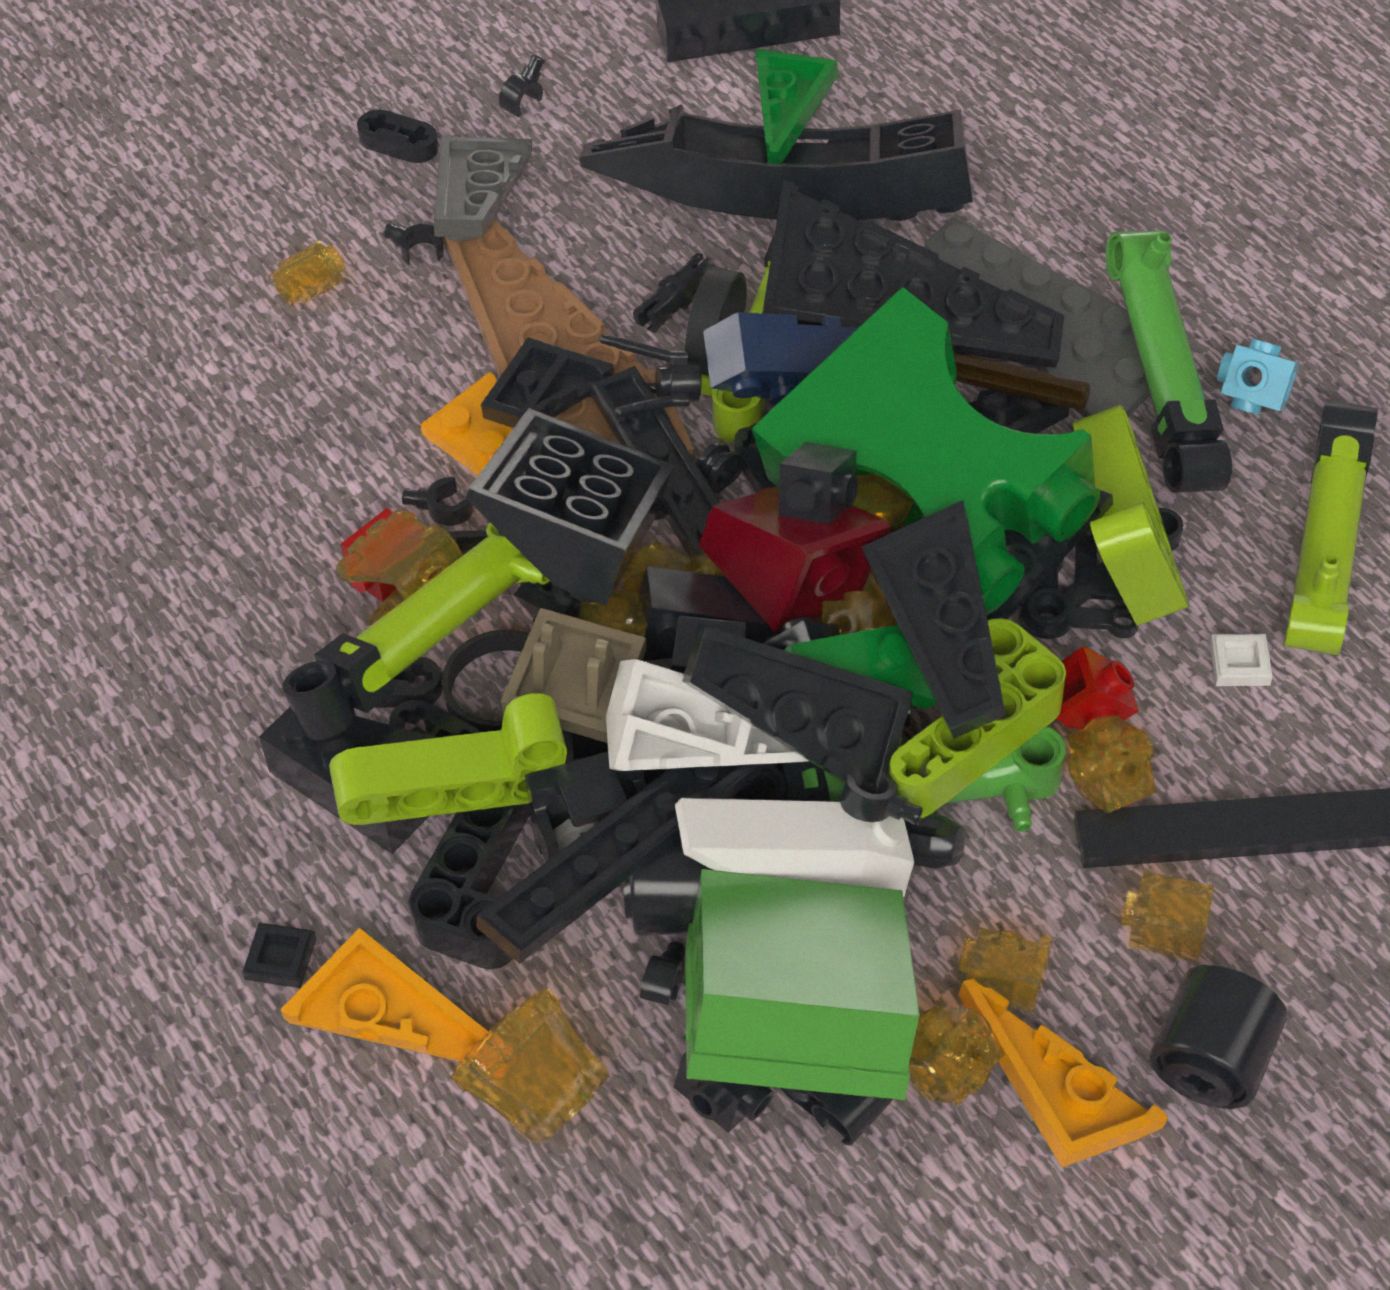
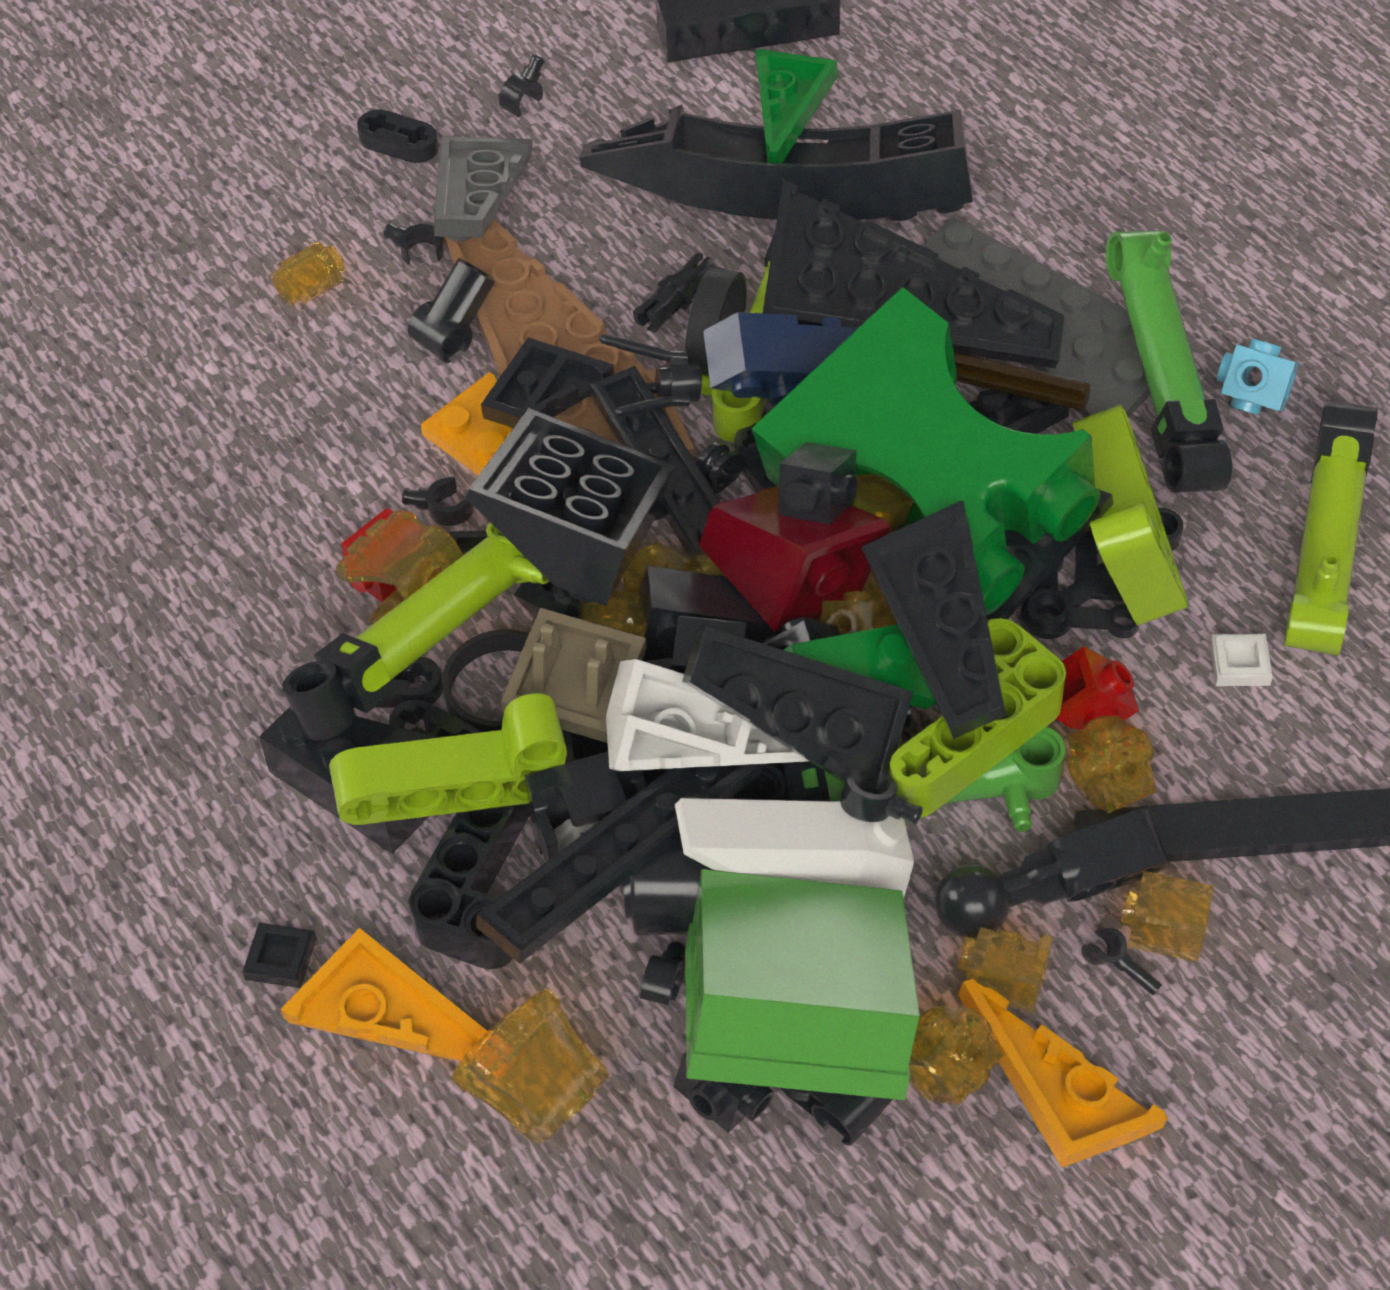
(445, 321): none -> black piece
(936, 841): black piece -> none
(1069, 868): none -> black beam
(1117, 955): none -> black hand
(1218, 1037): black piece -> none

